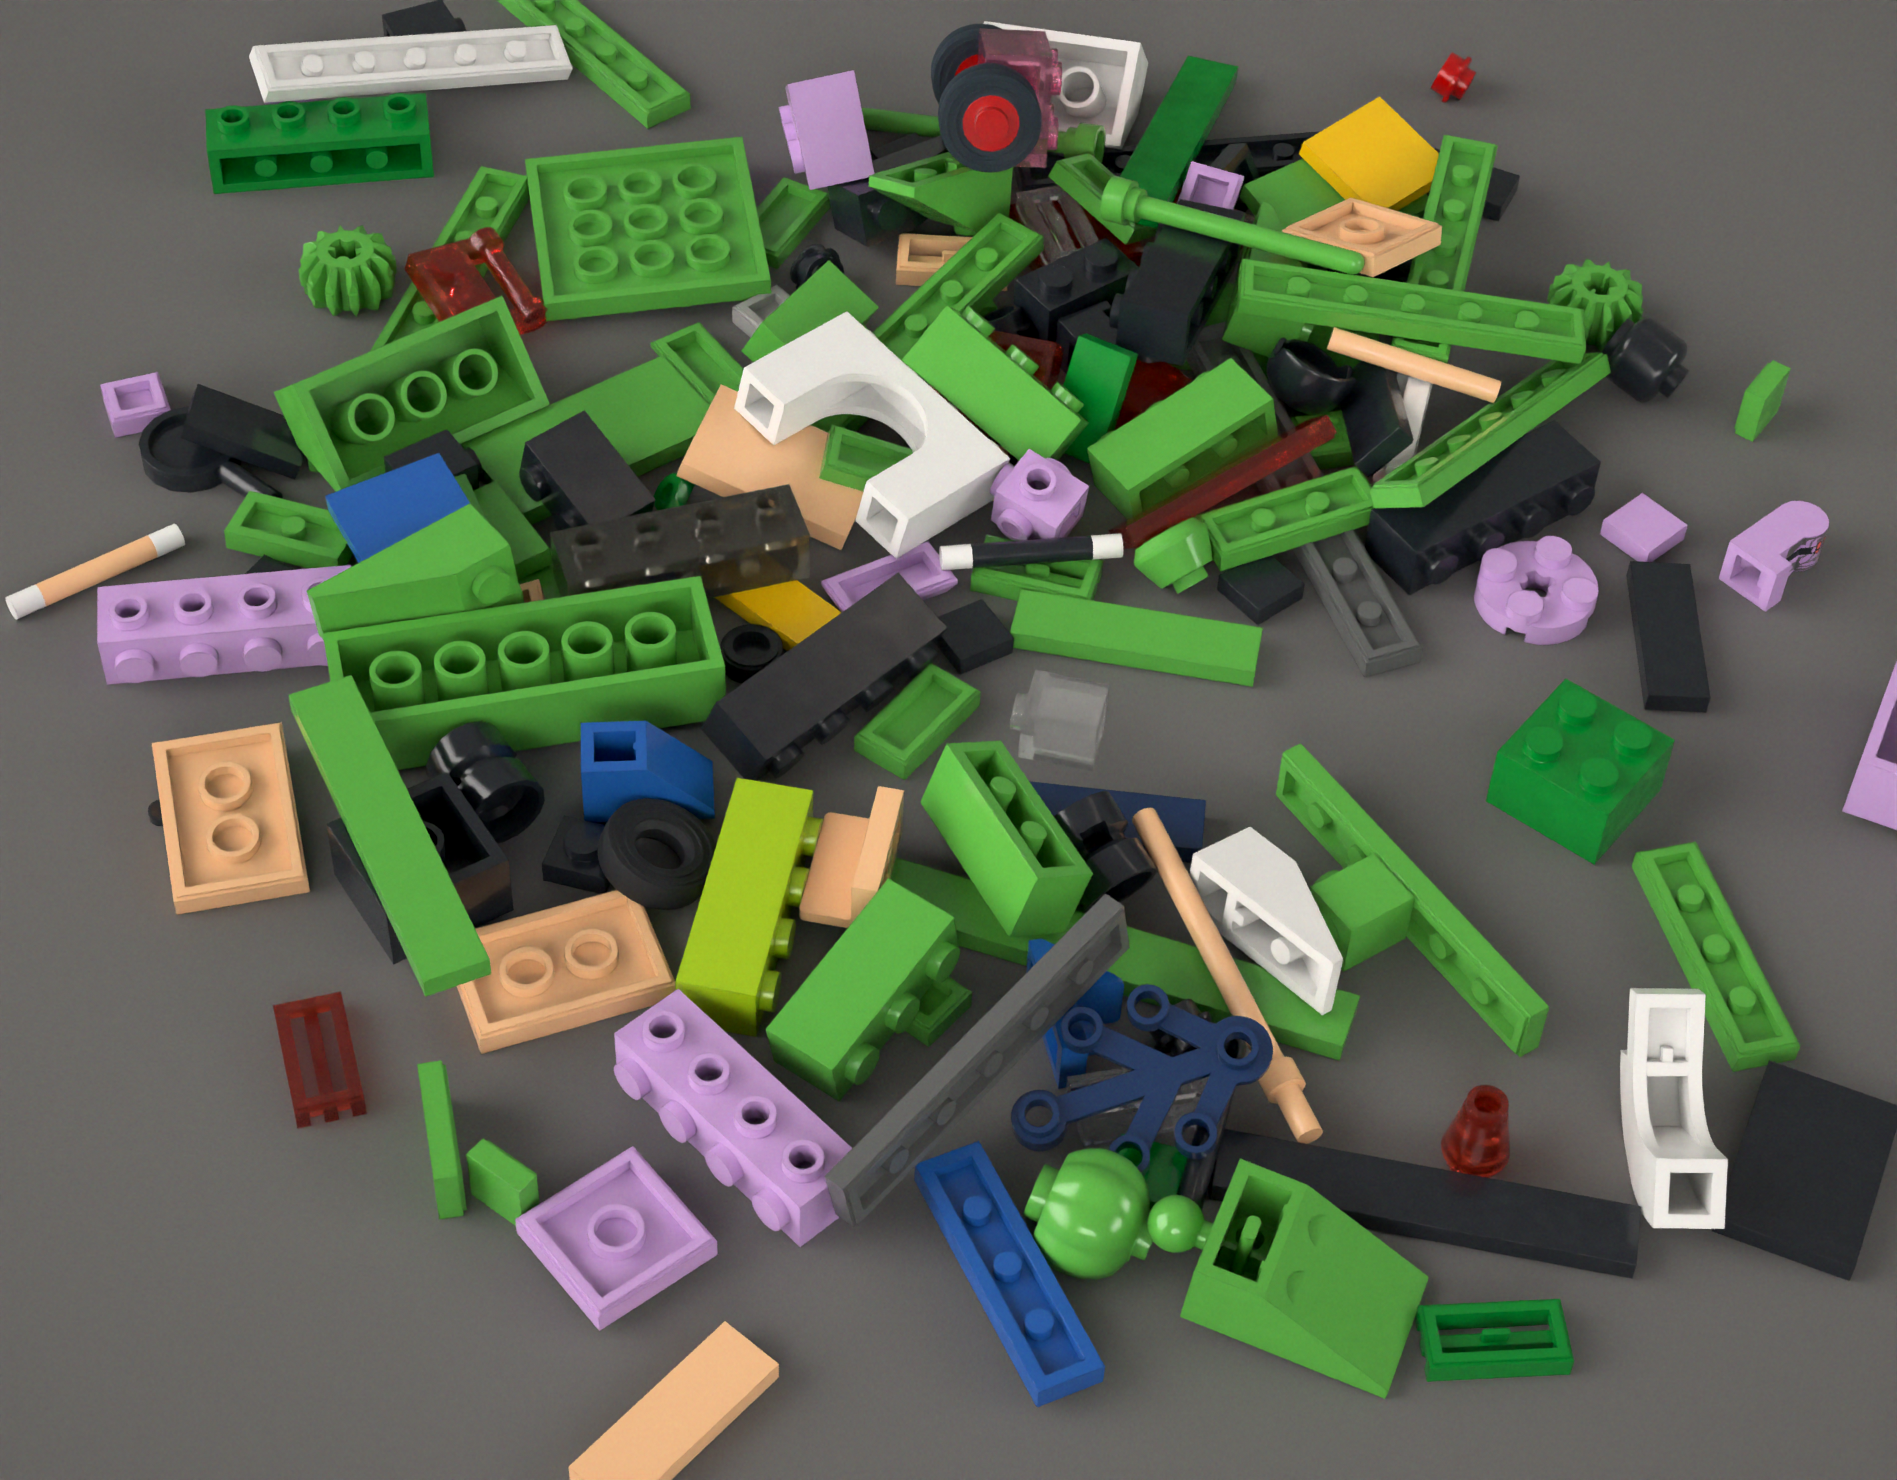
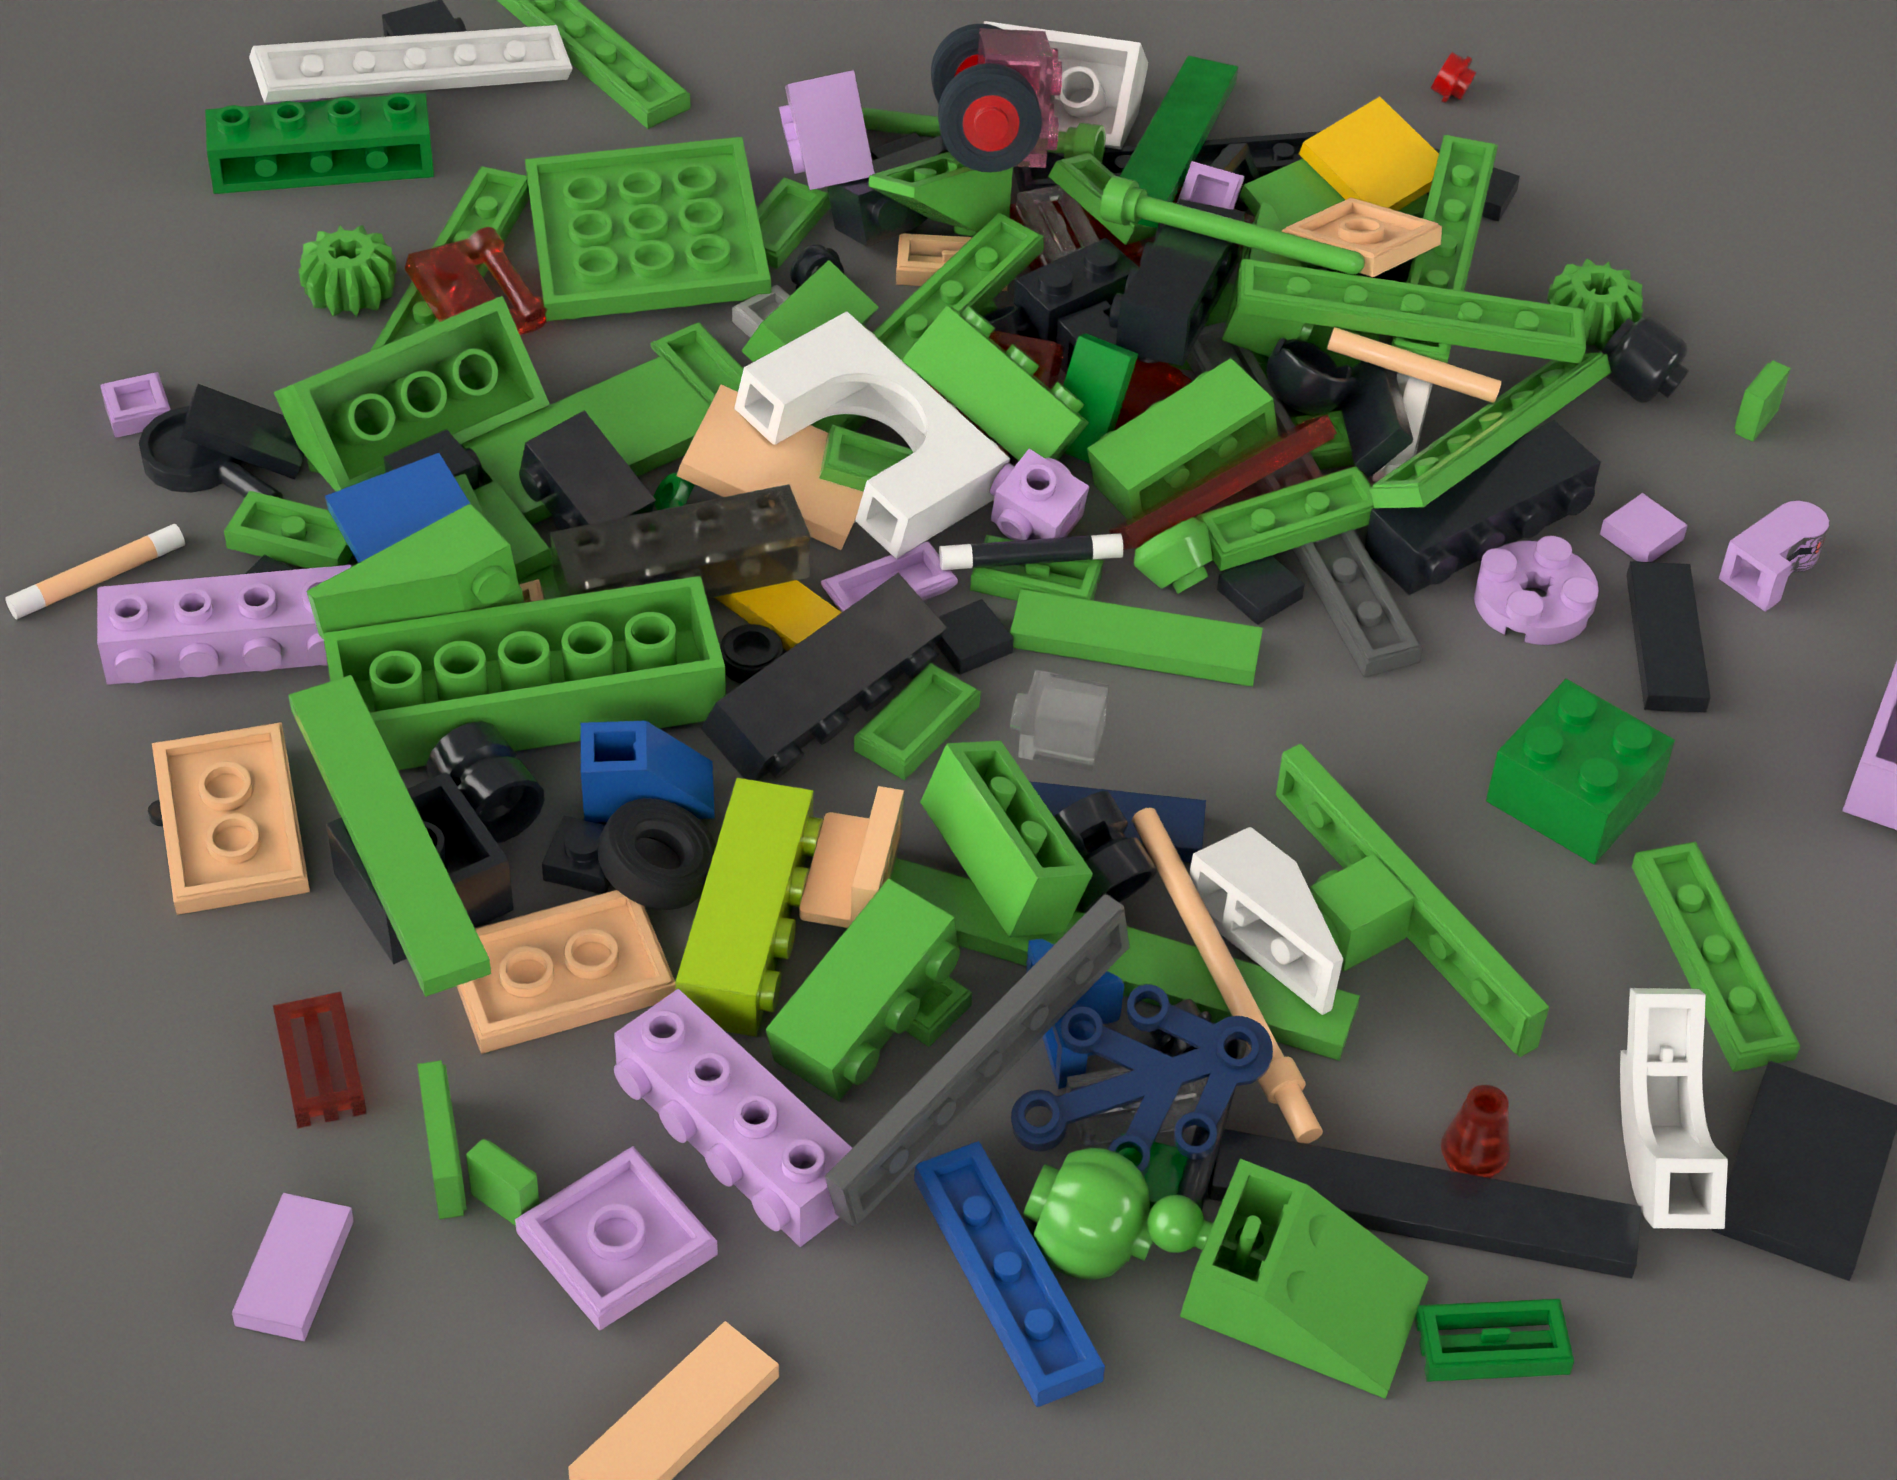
(293, 1267): none -> lavender tile

